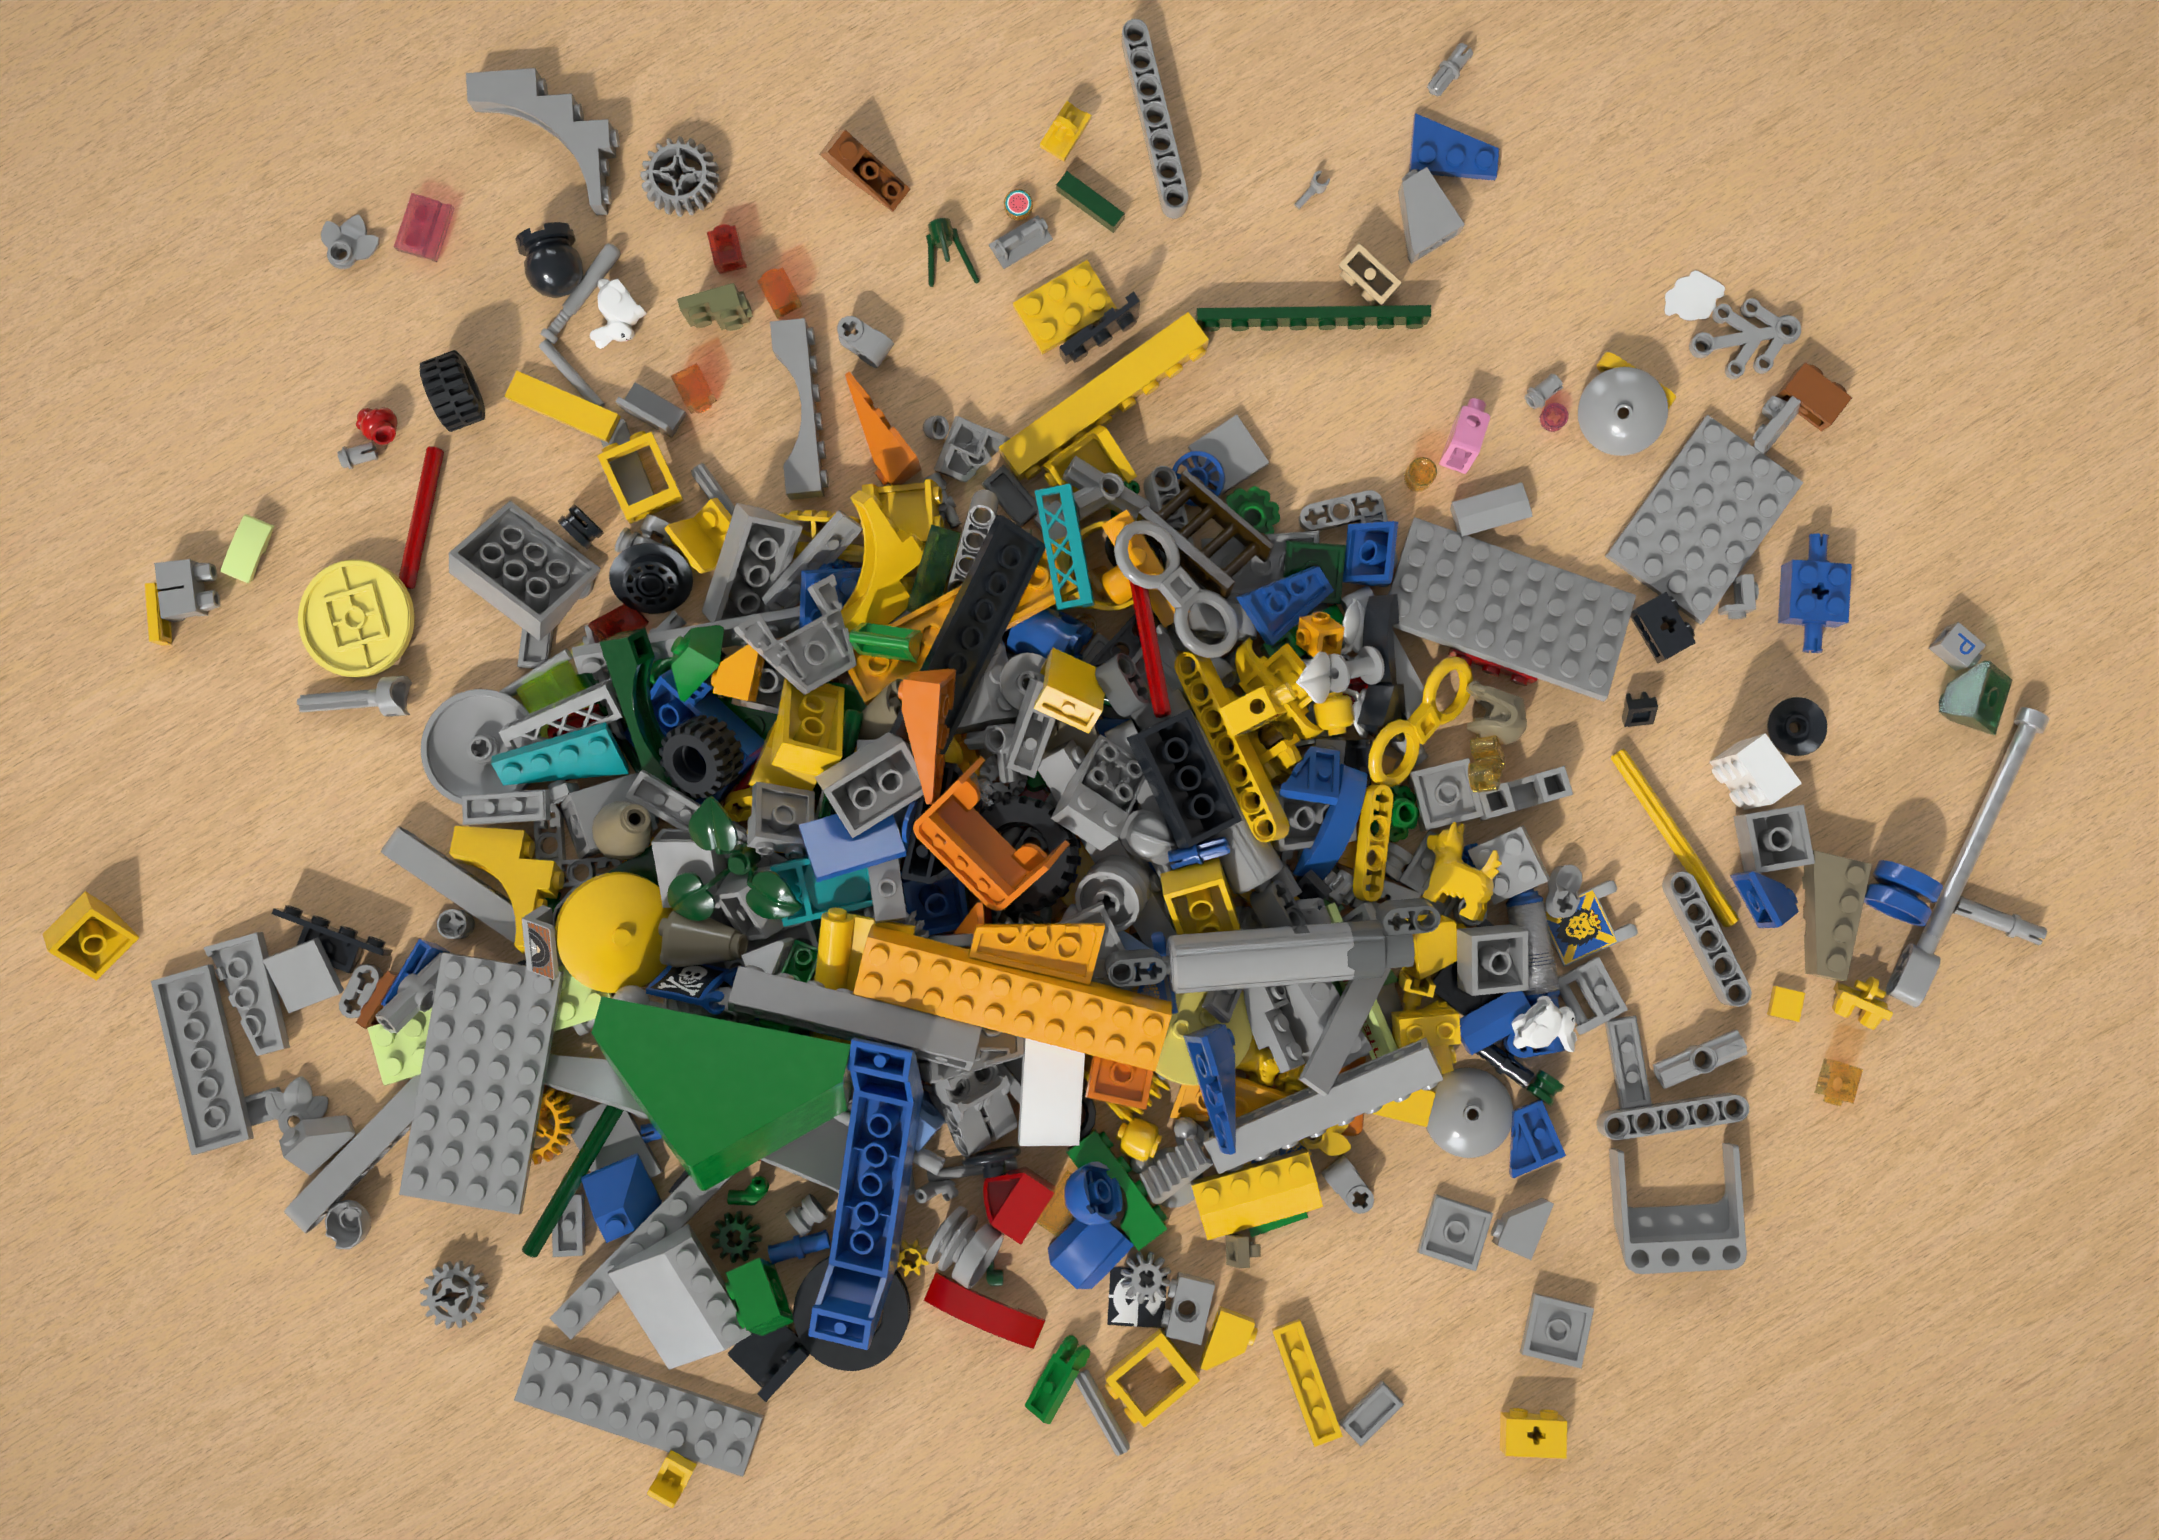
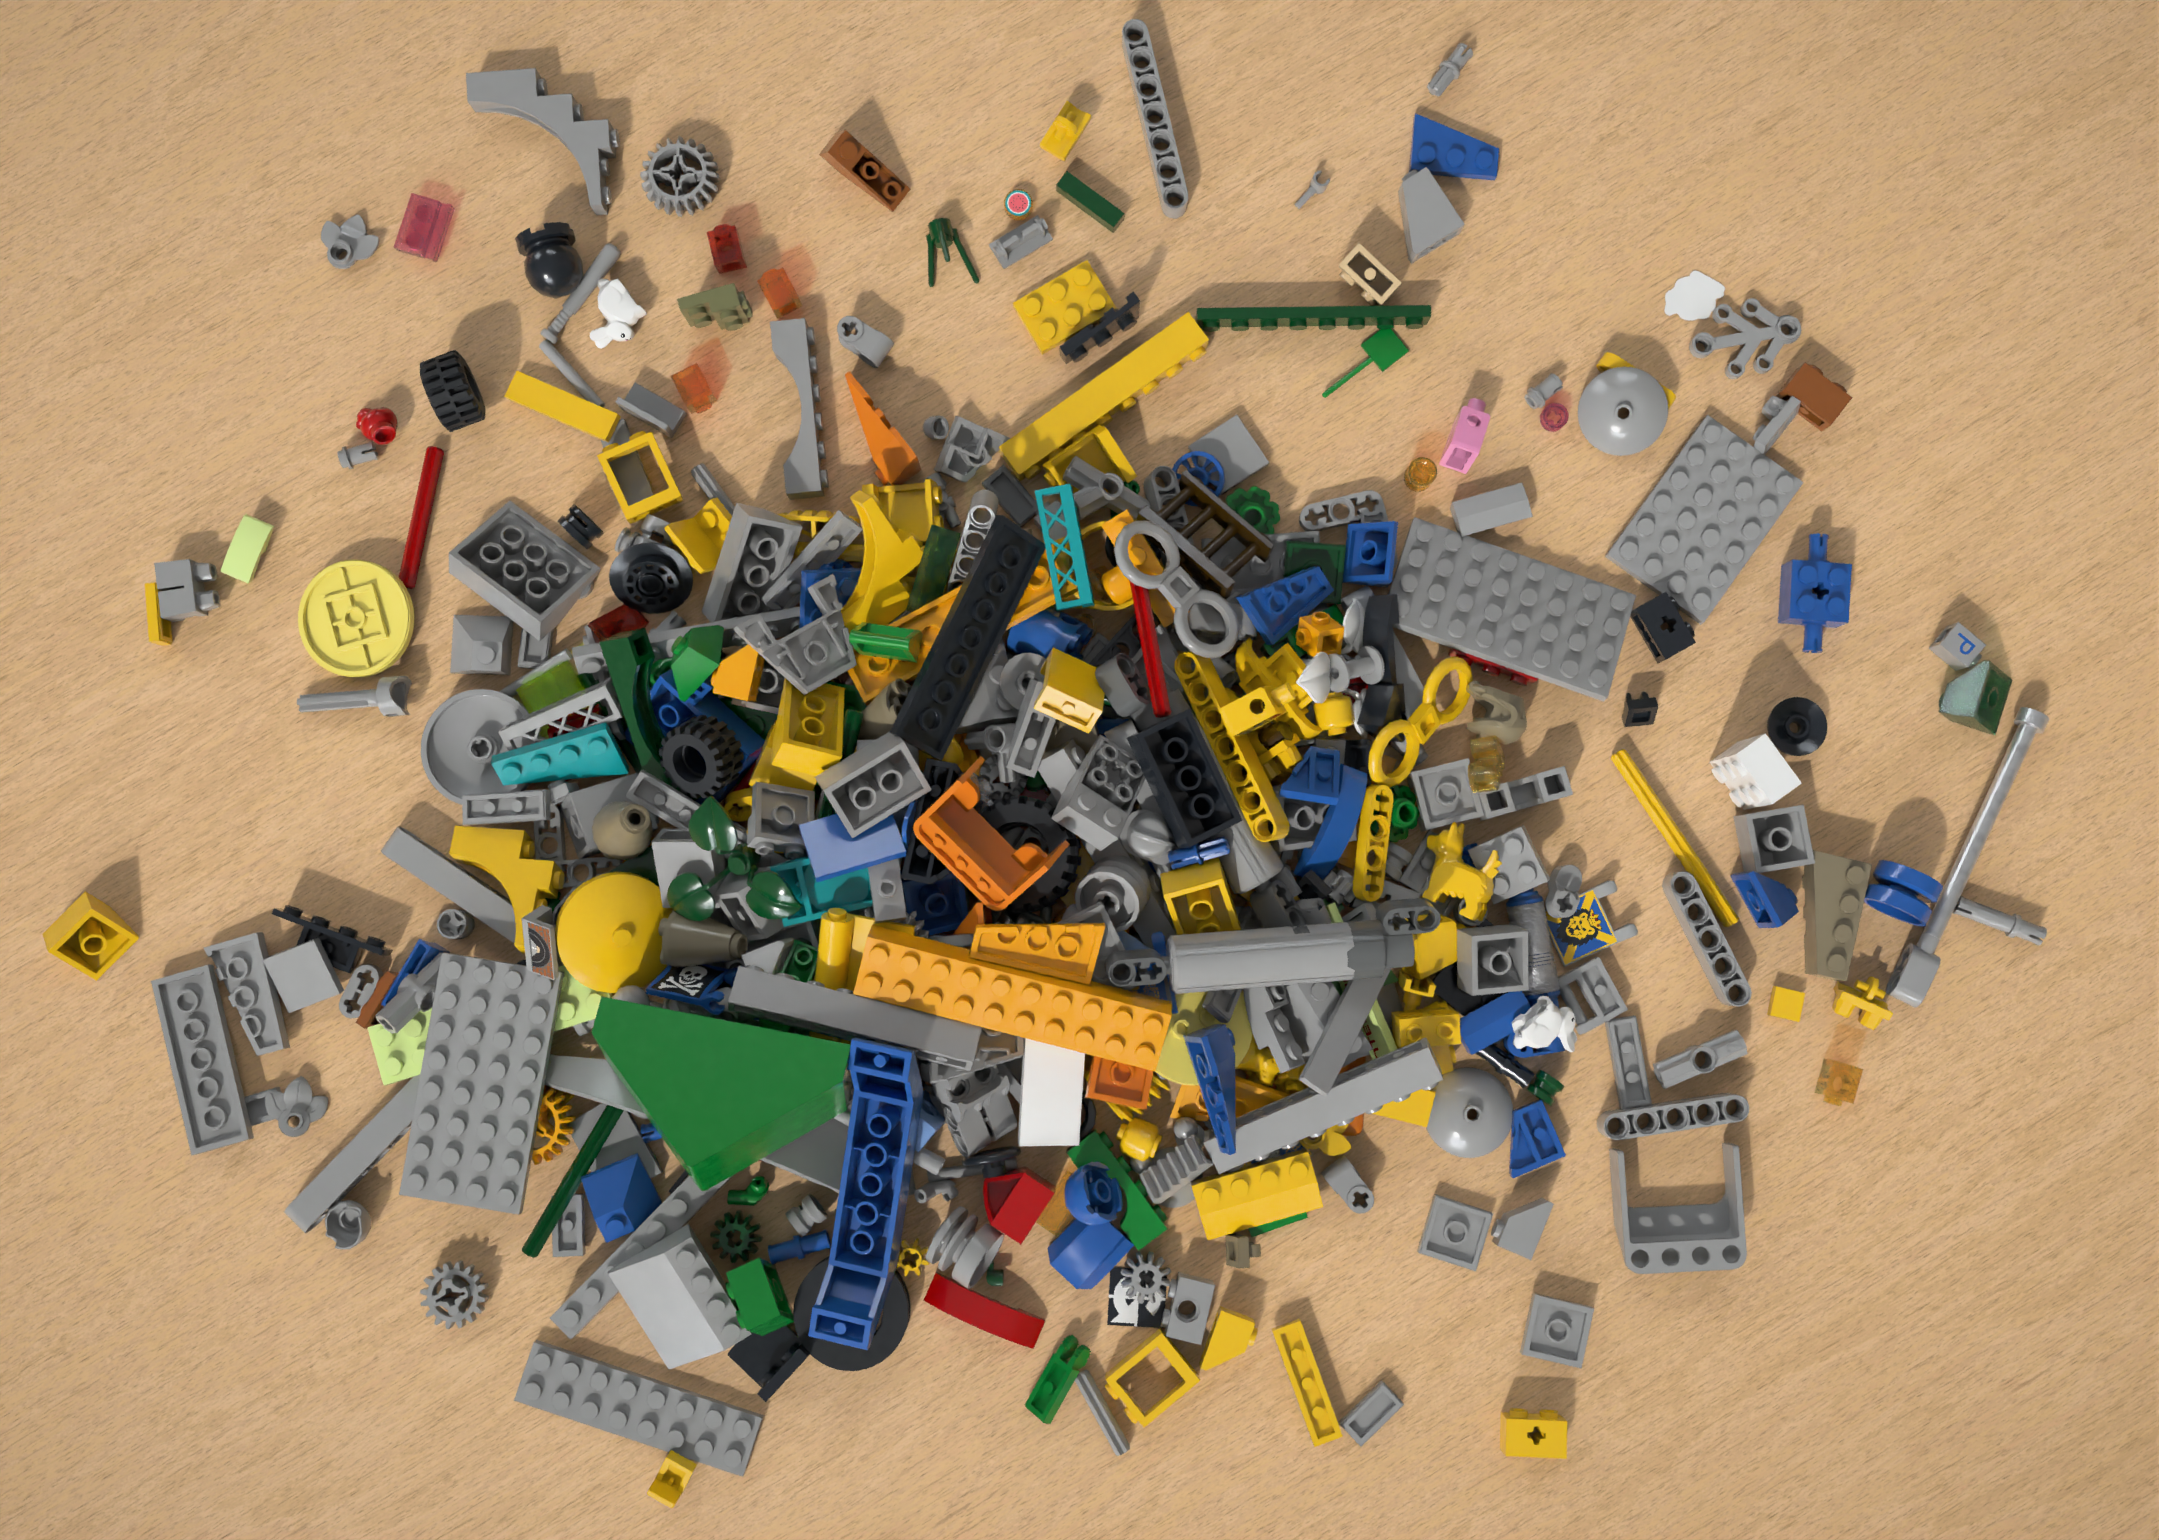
(315, 1141): light grey slope -> none
(481, 645): none -> light grey slope
(925, 706): orange wedge -> none
(1382, 348): none -> green piece
(1745, 594): light grey bracket -> none

